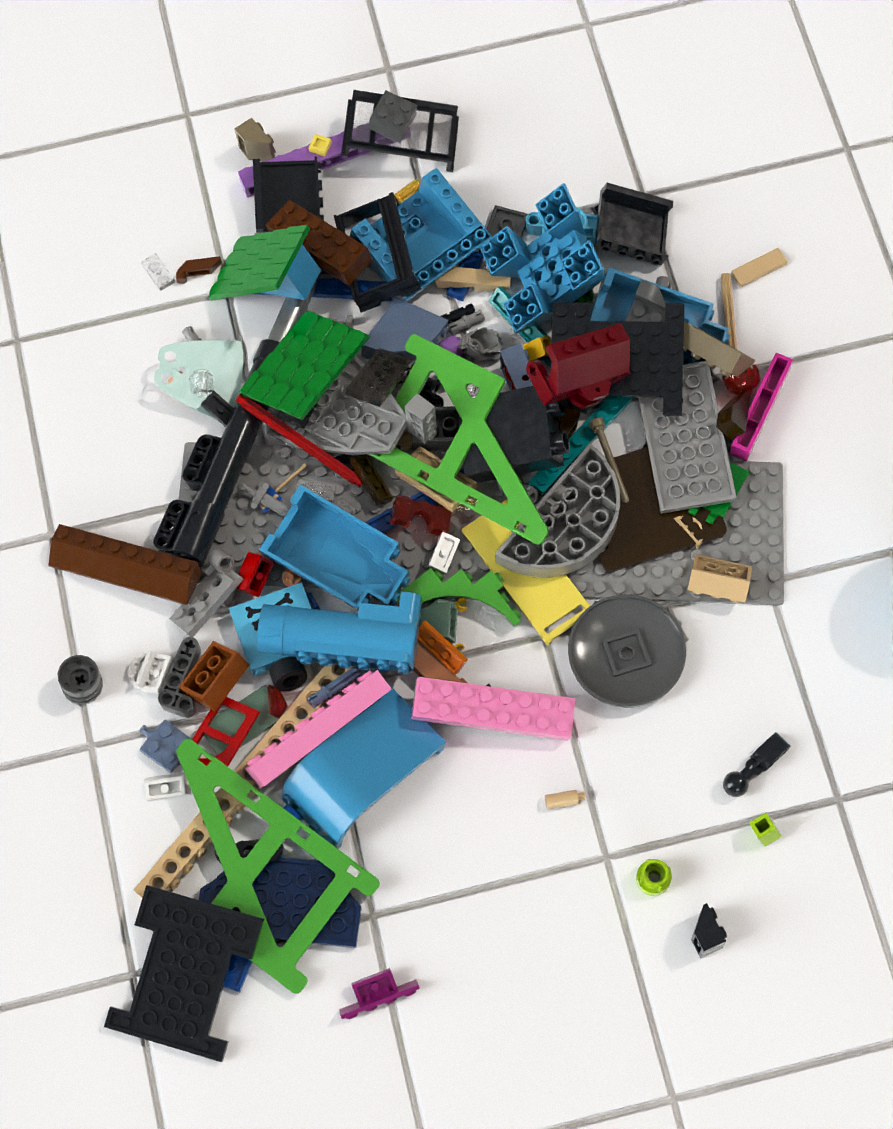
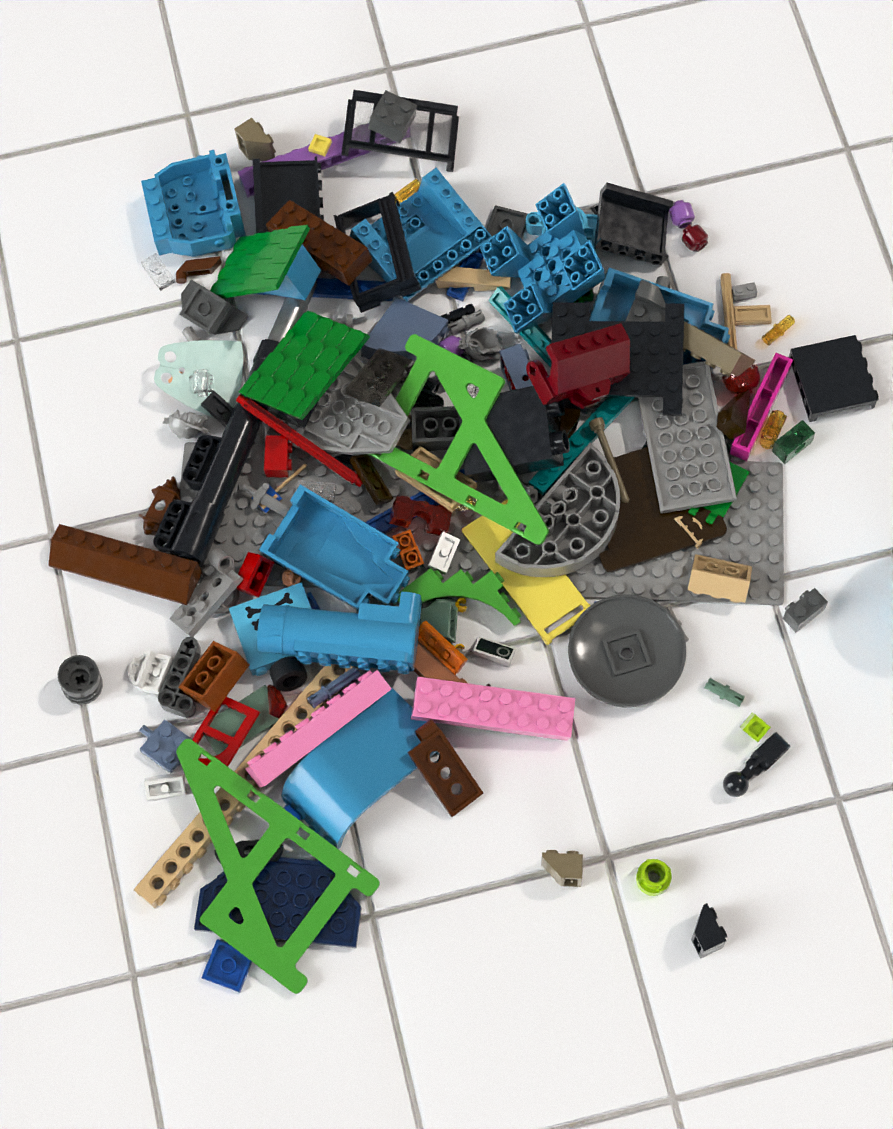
(153, 517): none -> reddish brown piece
(184, 971): black piece -> none
(186, 424): none -> light grey hair
(192, 187): none -> dark azure piece
(210, 310): none -> dark grey piece
(277, 456): none -> red brick
(376, 990): magenta bracket -> none
(409, 551): none -> orange slope
(421, 418): light grey brick -> none
(432, 740): none -> reddish brown hinge
(494, 651): none -> slope
(537, 348): yellow brick -> none
(564, 799): tan cylinder -> none
(564, 867): none -> dark tan slope
(681, 214): none -> medium lavender head
(694, 237): none -> dark red head
(724, 692): none -> sand green pin
(744, 291): none -> light grey piece
(752, 315): none -> tan tile
(755, 727): none -> lime brick
(759, 267): tan tile -> none
(765, 829): lime brick -> none
(772, 428): none -> clear yellow piece
(778, 329): none -> clear yellow axle
(793, 442): none -> clear green brick
(805, 609): none -> dark grey brick
(833, 376): none -> black panel

